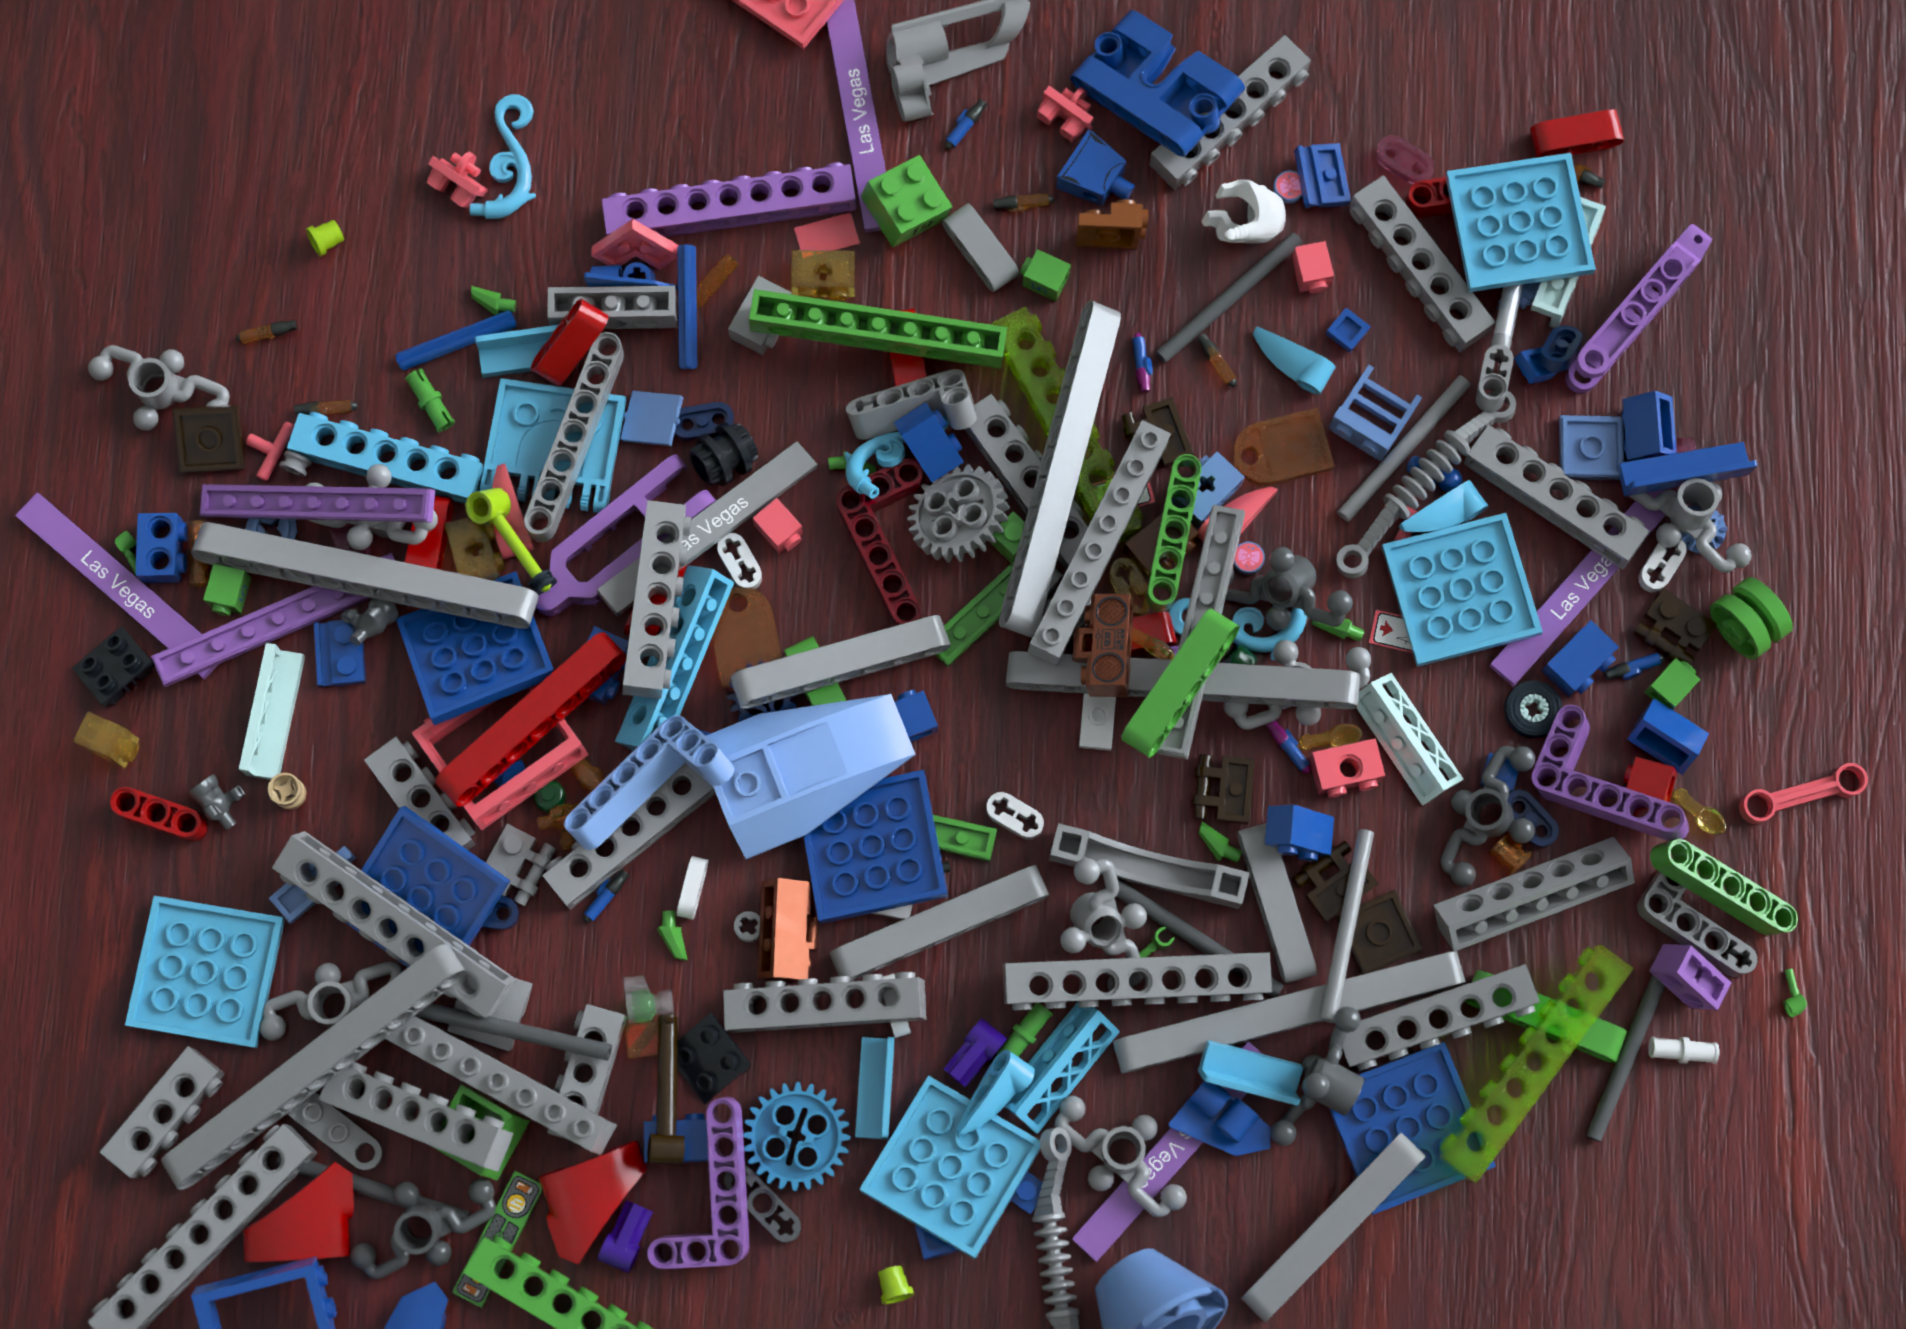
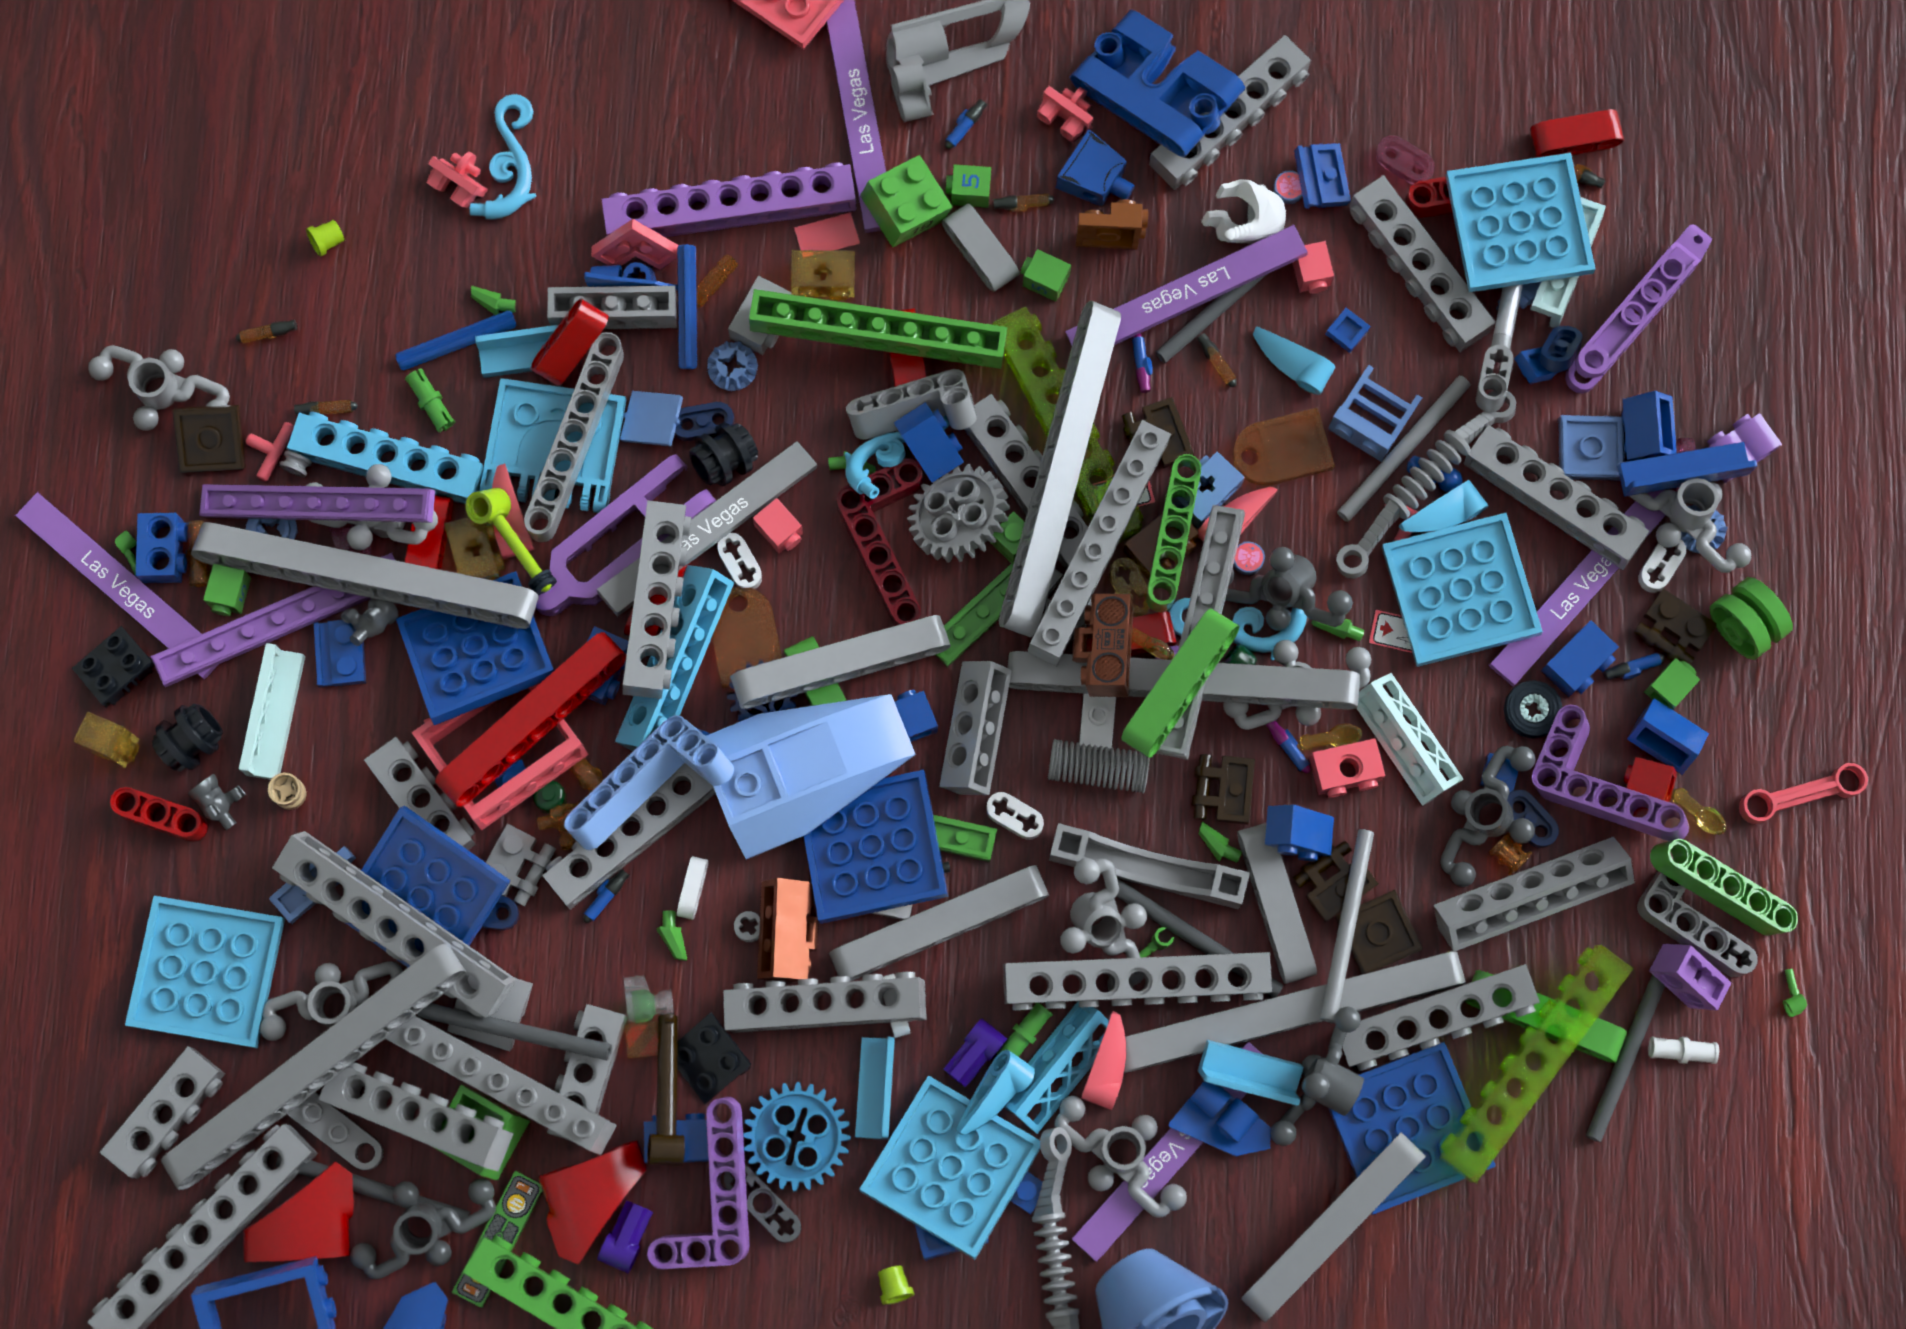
(190, 734): none -> black piece
(740, 376): none -> medium blue gear
(969, 185): none -> bright green brick
(975, 728): none -> light grey brick
(1108, 1067): none -> coral piece
(1140, 770): none -> light grey piece
(1207, 283): none -> medium lavender tile
(1755, 434): none -> medium lavender brick

